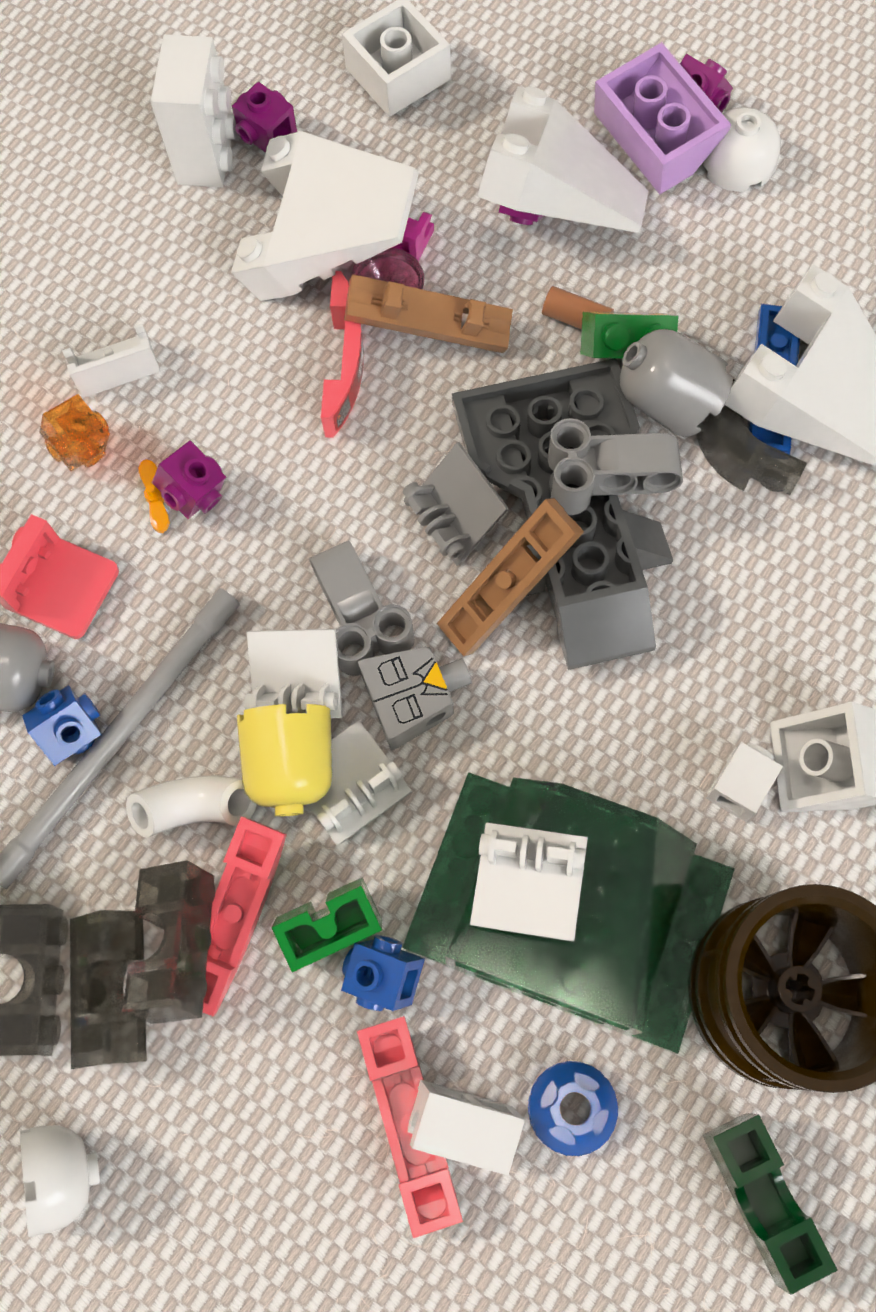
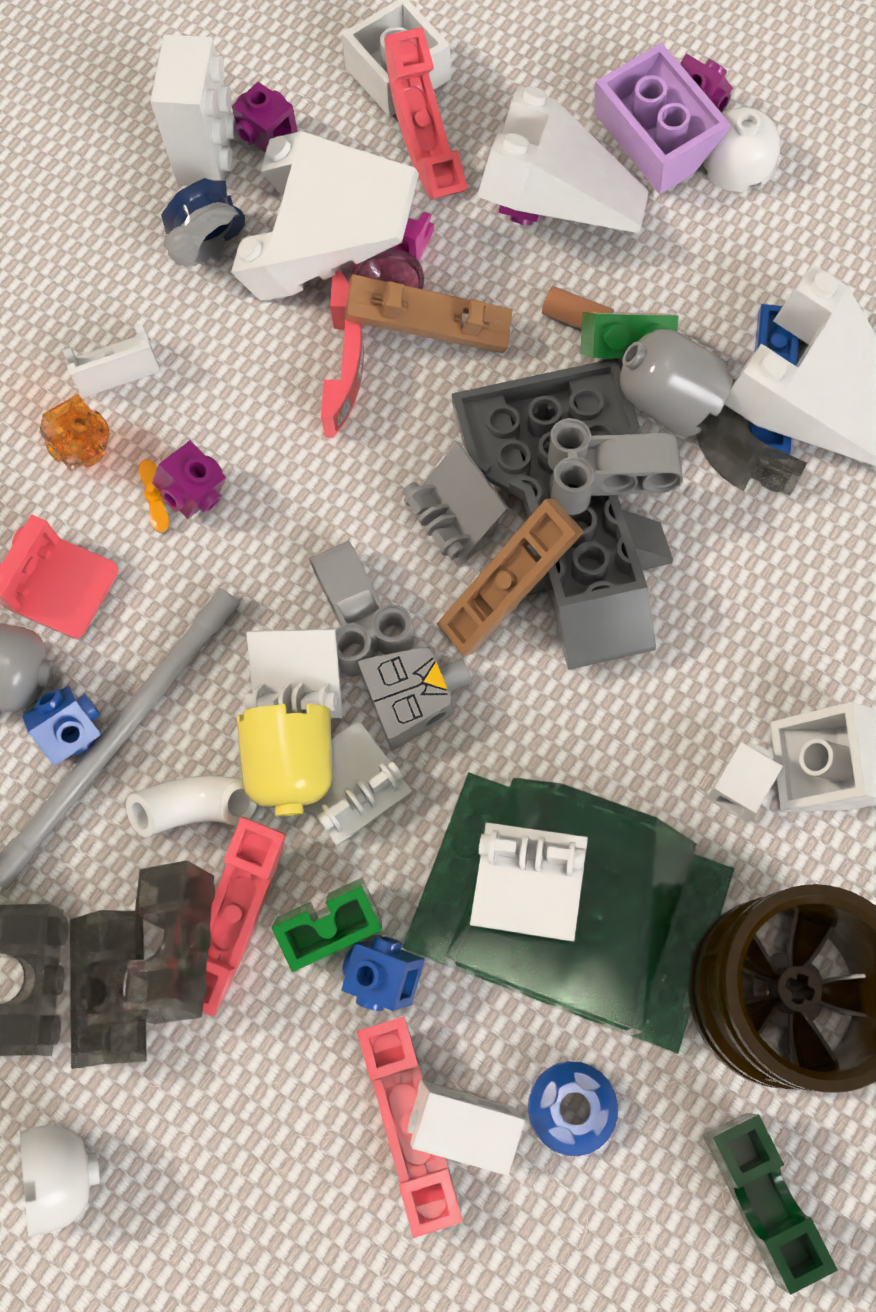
(200, 222): none -> piece
(419, 116): none -> coral slope

